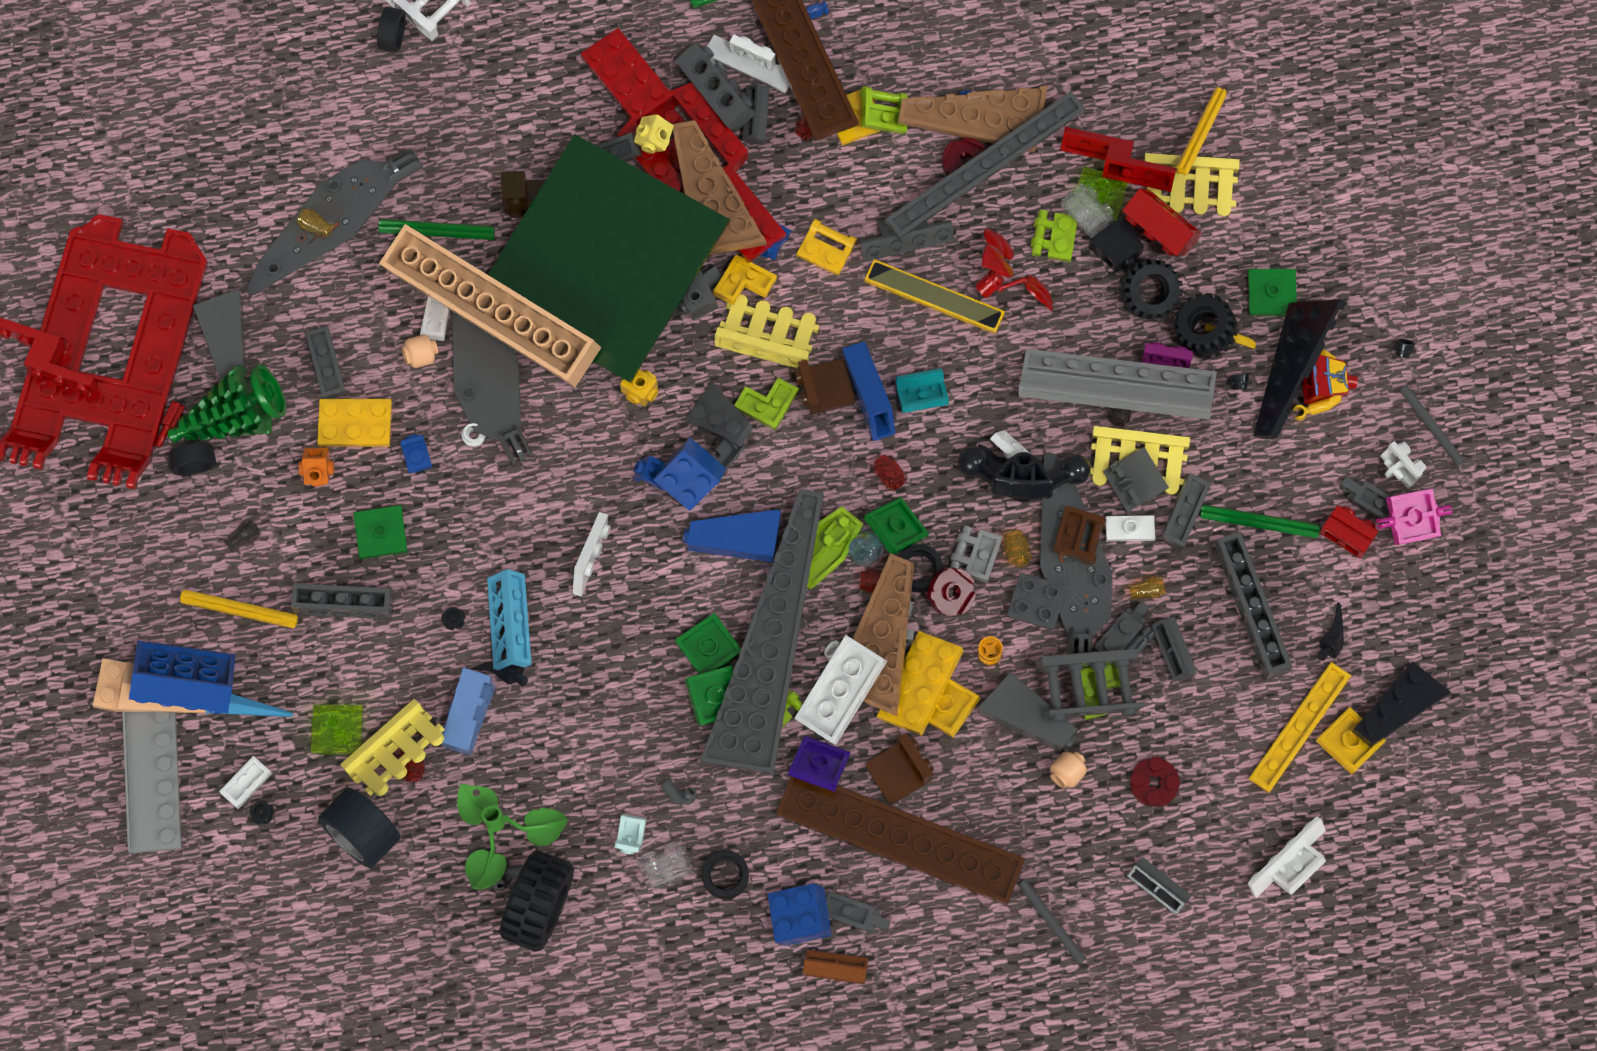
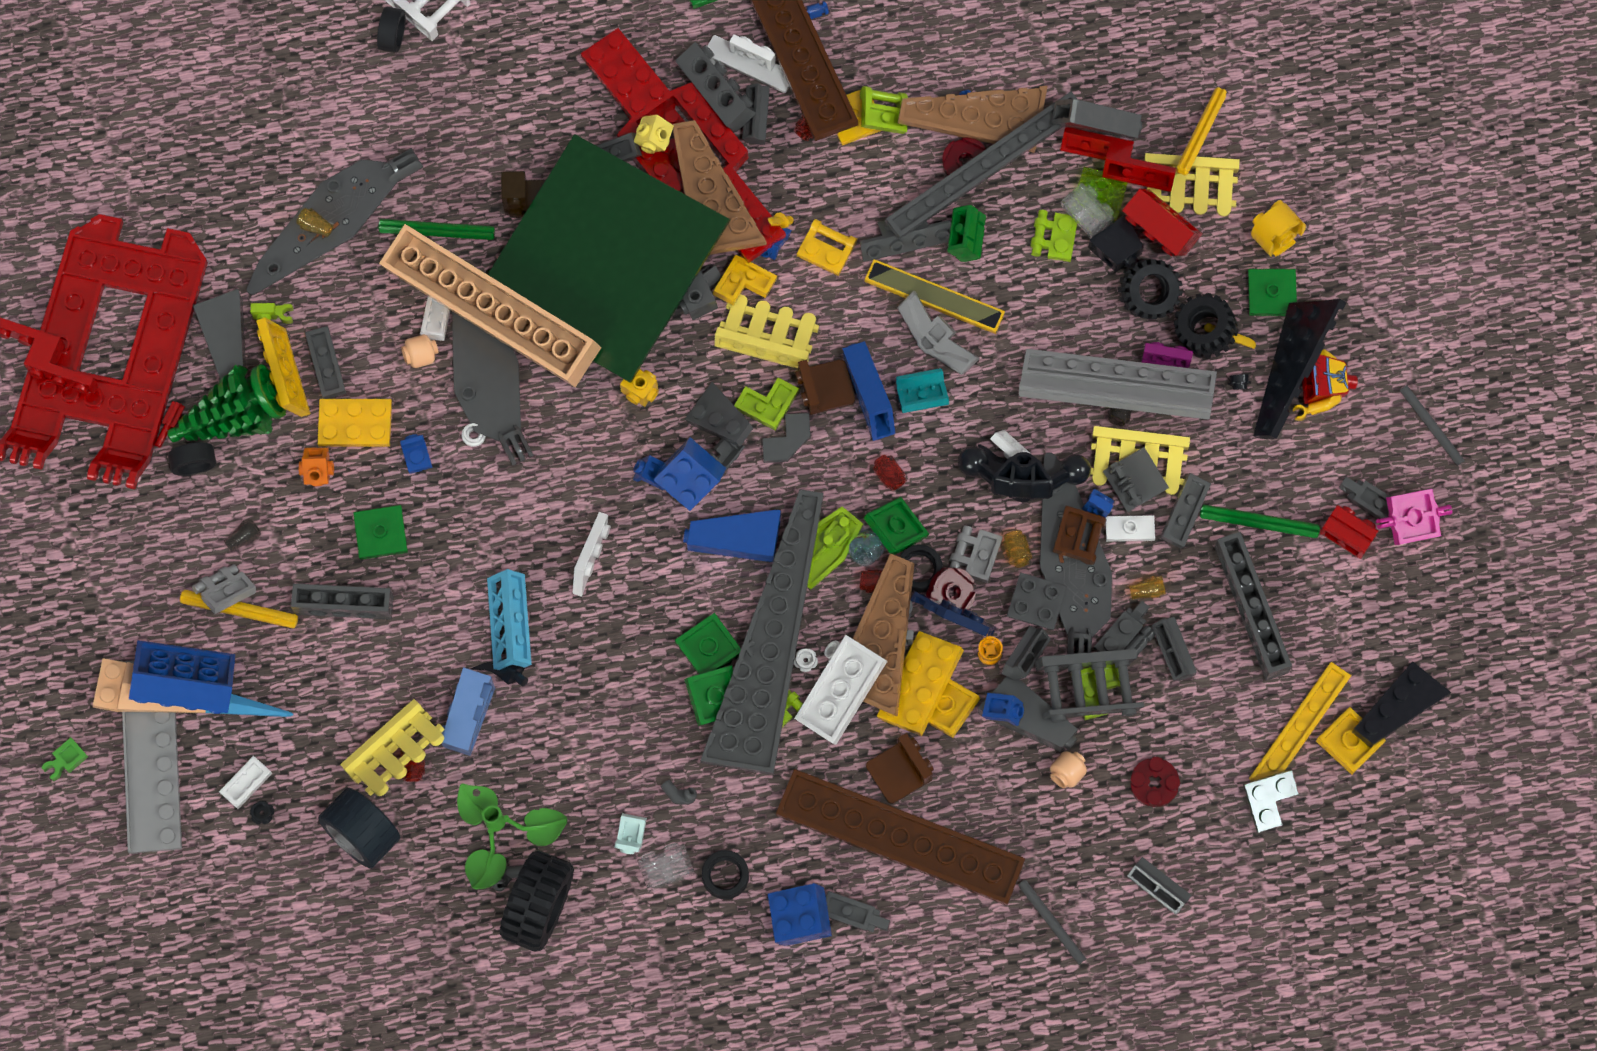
(67, 757): none -> bright green plate
(227, 593): none -> light grey plate
(271, 311): none -> lime plate
(283, 367): none -> yellow plate
(336, 729): clear neon green plate -> none
(453, 612): black plate -> none
(781, 220): none -> yellow piece
(783, 448): none -> dark grey tile
(801, 655): none -> white plate
(819, 763): dark purple plate -> none
(835, 966): dark orange piece -> none
(935, 335): none -> light grey plate
(954, 614): none -> dark blue wing
(966, 233): none -> green brick
(994, 259): red plant -> none
(1003, 708): none -> blue bracket
(1026, 653): none -> dark grey piece
(1096, 118): none -> dark grey slope
(1098, 504): none -> blue bracket
(1262, 797): none -> plate
(1277, 228): none -> yellow brick
(1293, 863): white bracket -> none
(1333, 640): black bar -> none
(1400, 465): white hips -> none
(1404, 348): black plate -> none

